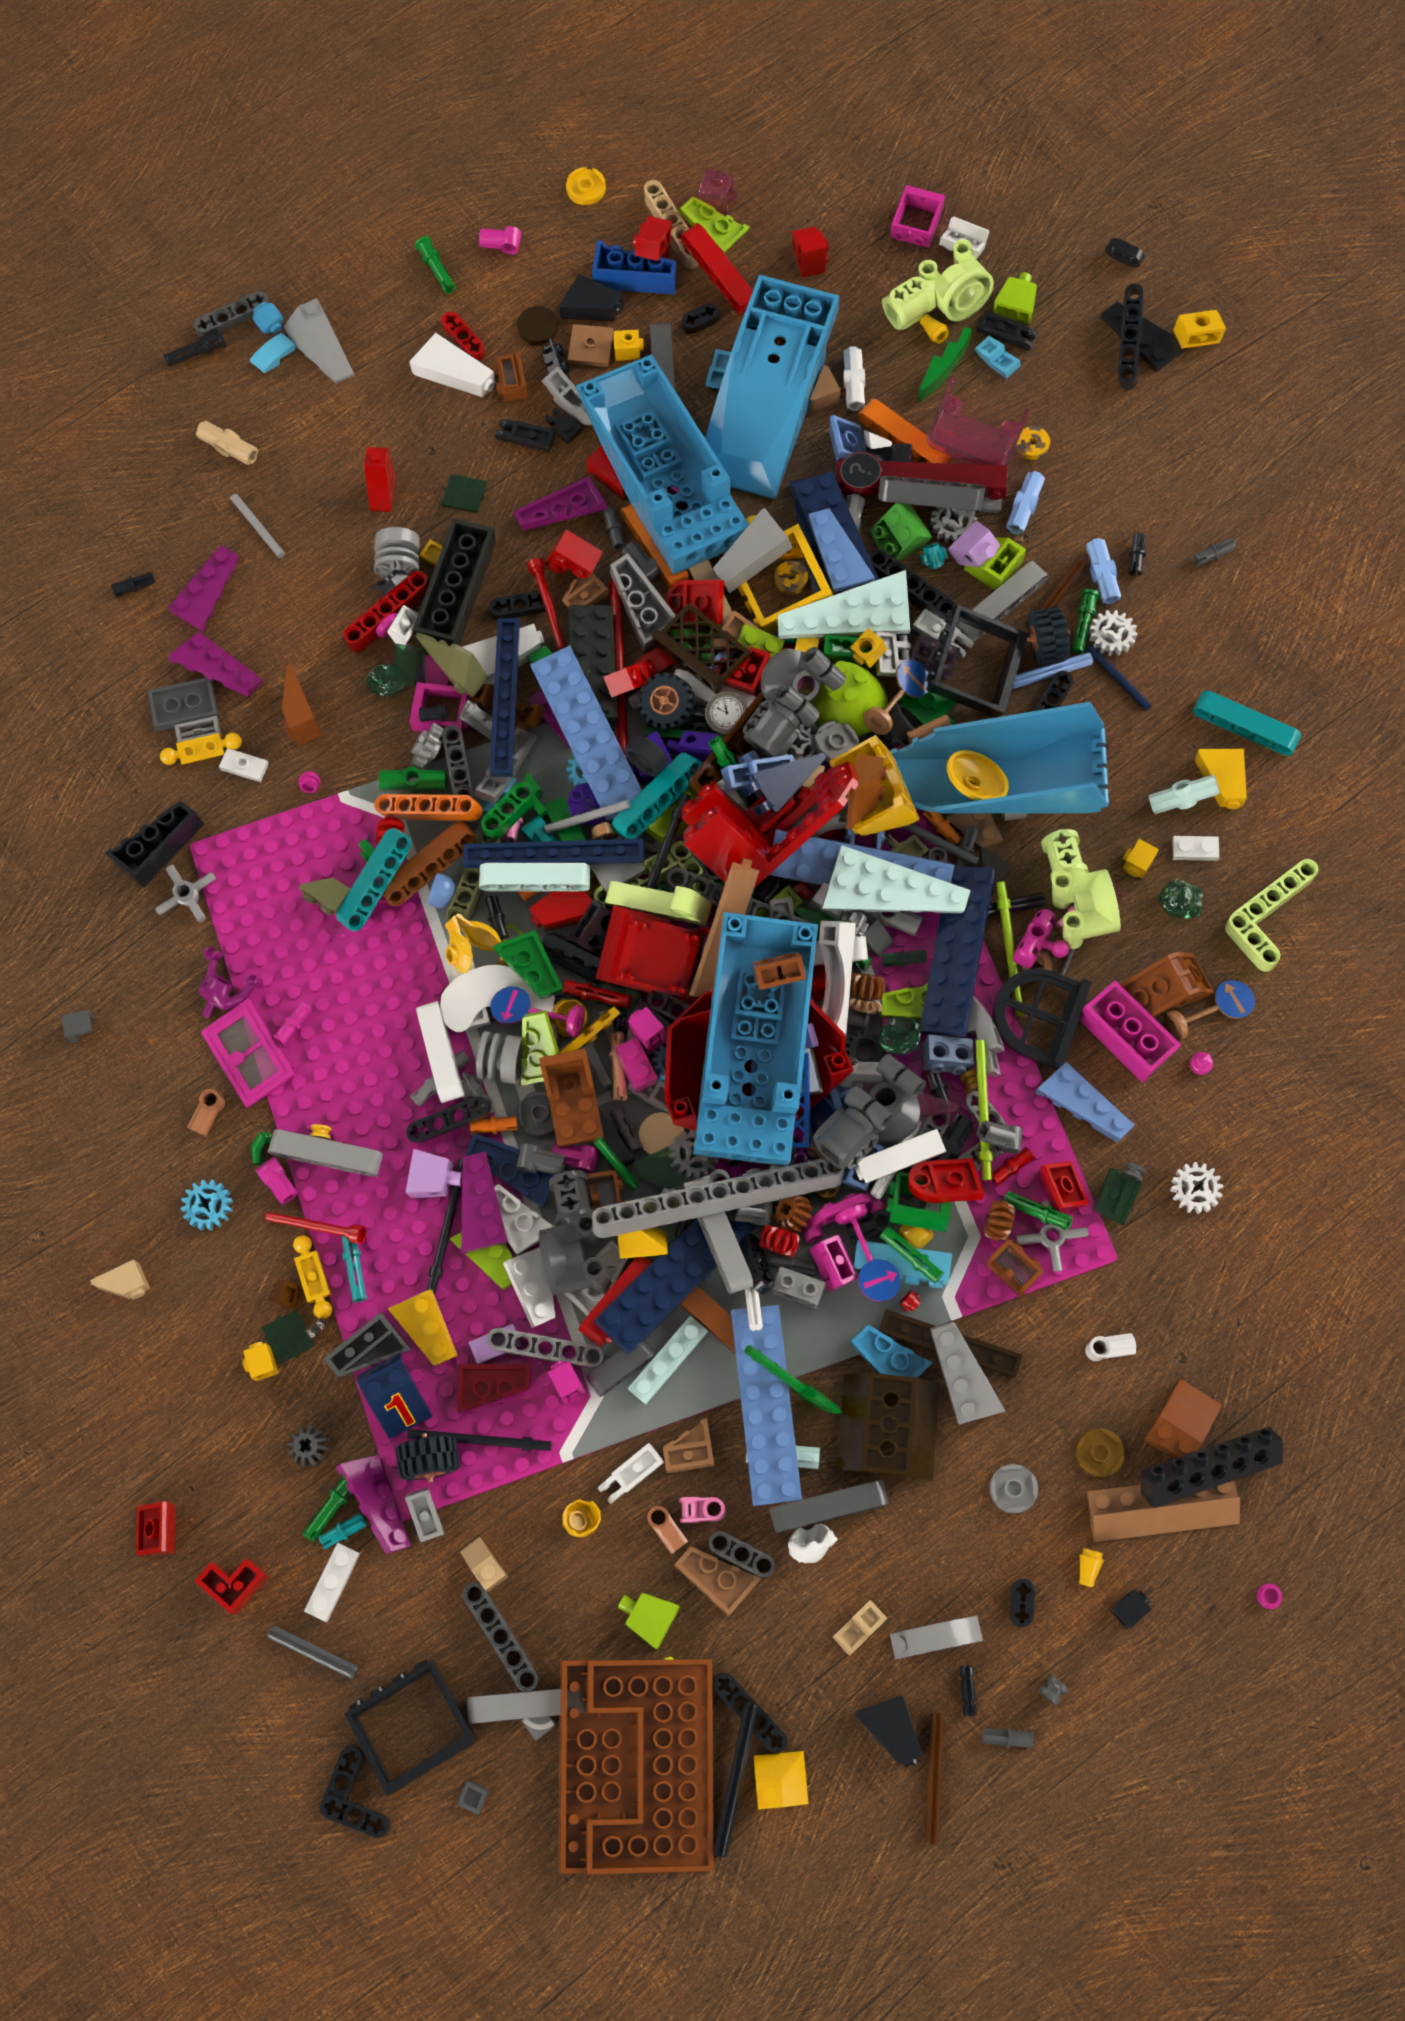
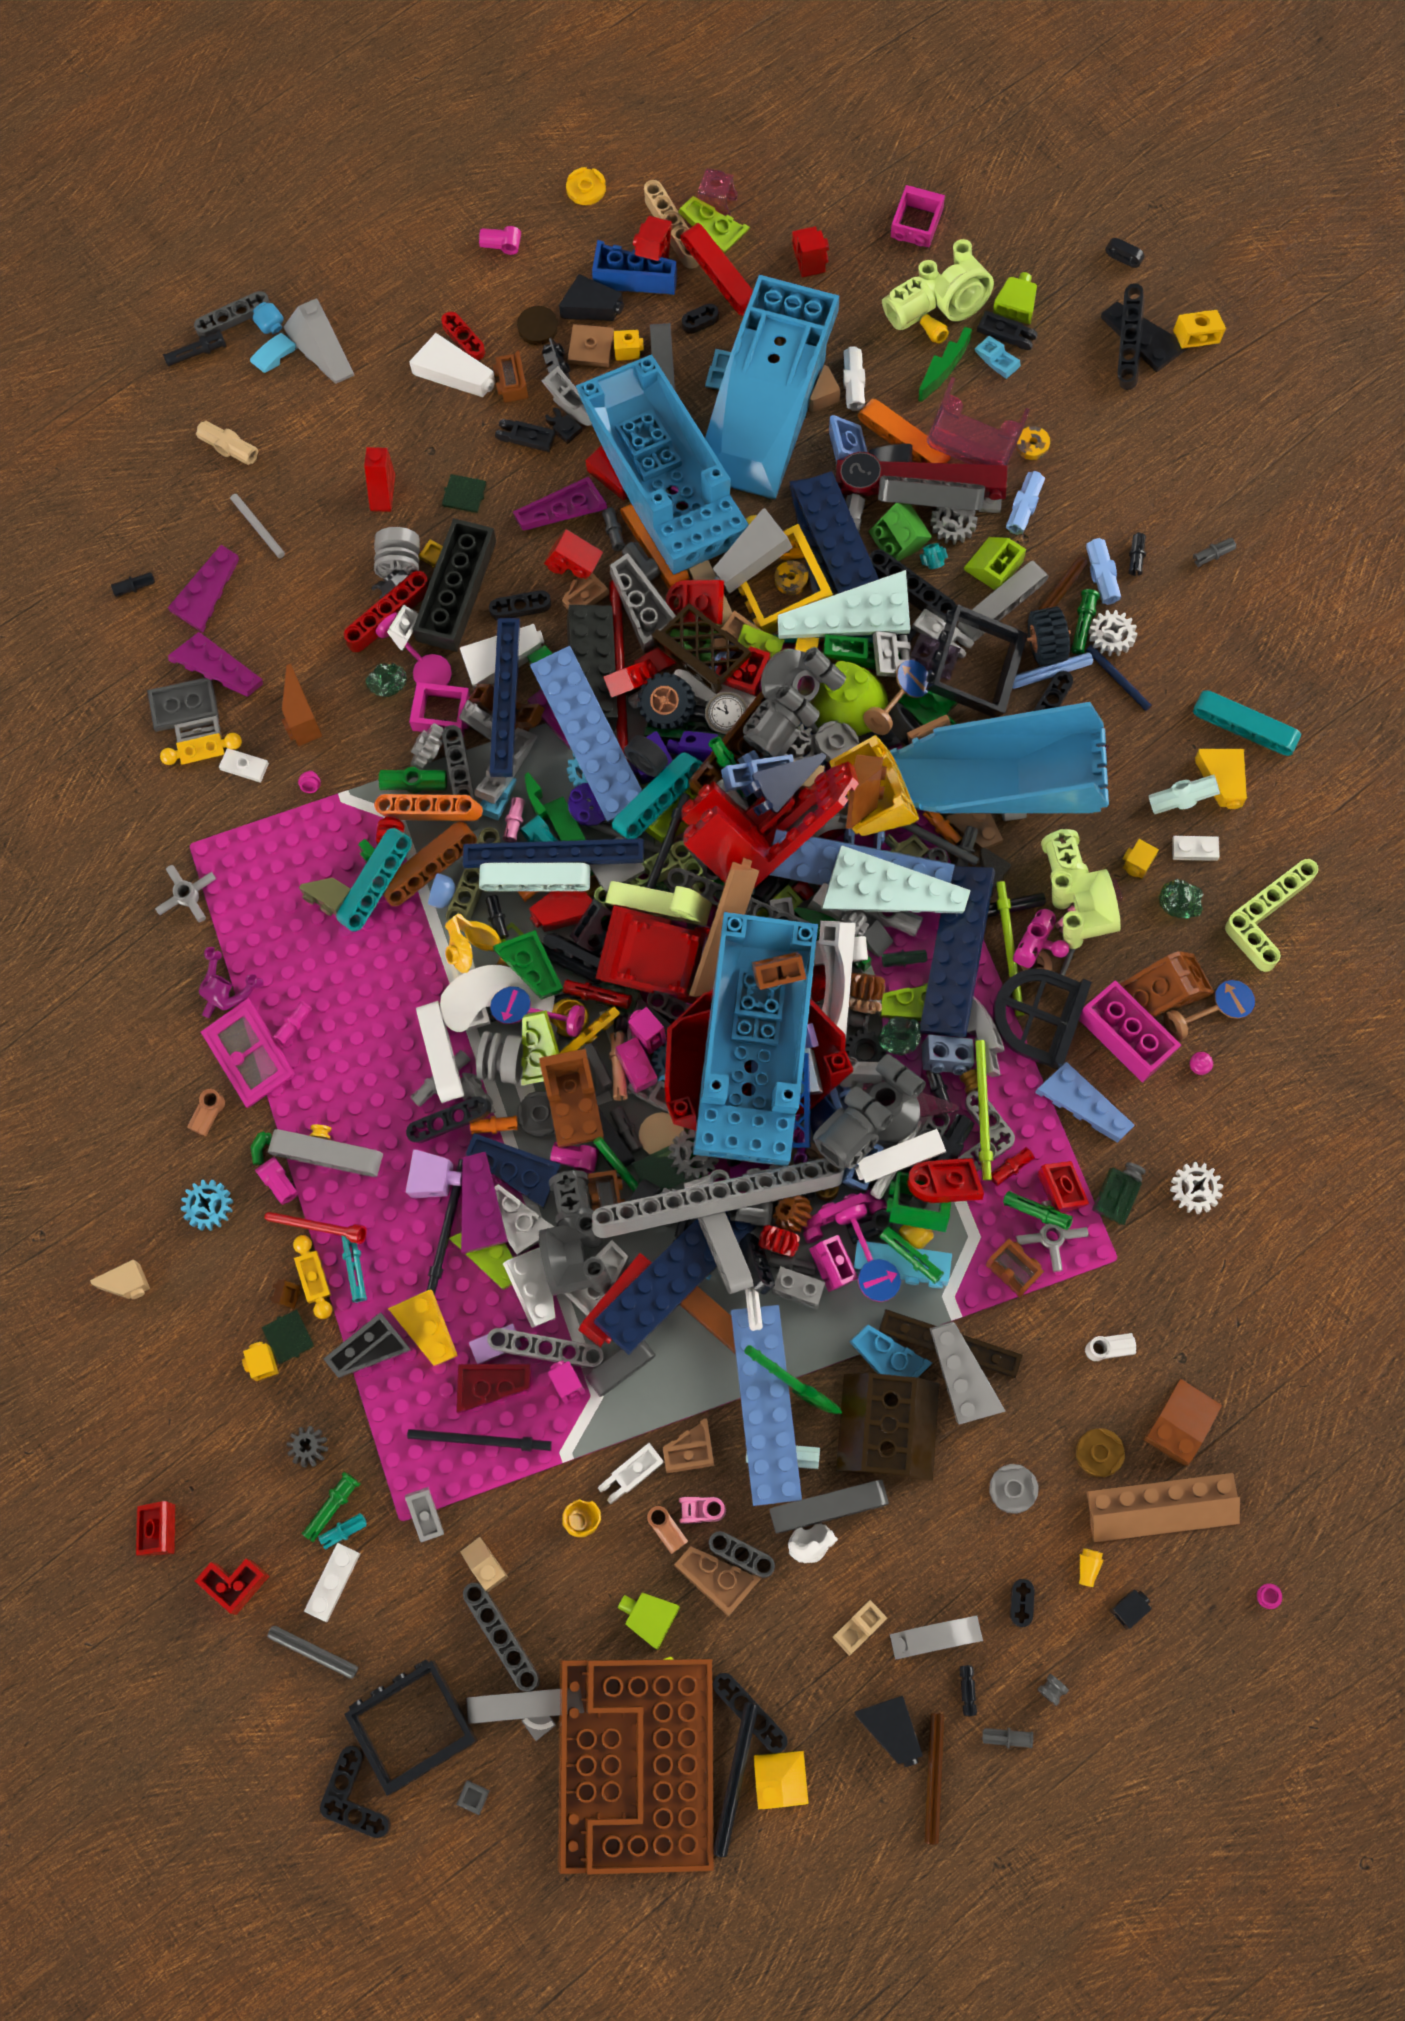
(77, 1024): dark grey panel -> none
(156, 843): black wedge -> none
(315, 1328): clear smoke tile -> none
(372, 1489): magenta wing -> none
(393, 1396): dark blue slope -> none
(409, 664): clear green piece -> none
(427, 1457): black wheel -> none
(431, 258): green pin -> none
(433, 713): black pin -> none
(456, 663): olive wedge -> none
(509, 801): green beam -> none
(535, 1159): dark grey piece -> none
(536, 568): red piece -> none
(584, 817): light grey bar -> none
(603, 832): medium nougat beam -> none
(643, 1243): yellow slope -> none
(668, 1360): light aqua plate -> none
(840, 558): medium blue wing -> none
(868, 639): yellow brick -> none
(874, 441): white slope -> none
(910, 1301): red plate -> none
(962, 229): white bracket -> none
(974, 546): lavender torso -> none
(976, 776): yellow dish -> none
(999, 1220): dark orange gear -> none
(1006, 1137): dark grey piece -> none
(1211, 1467): black brick -> none

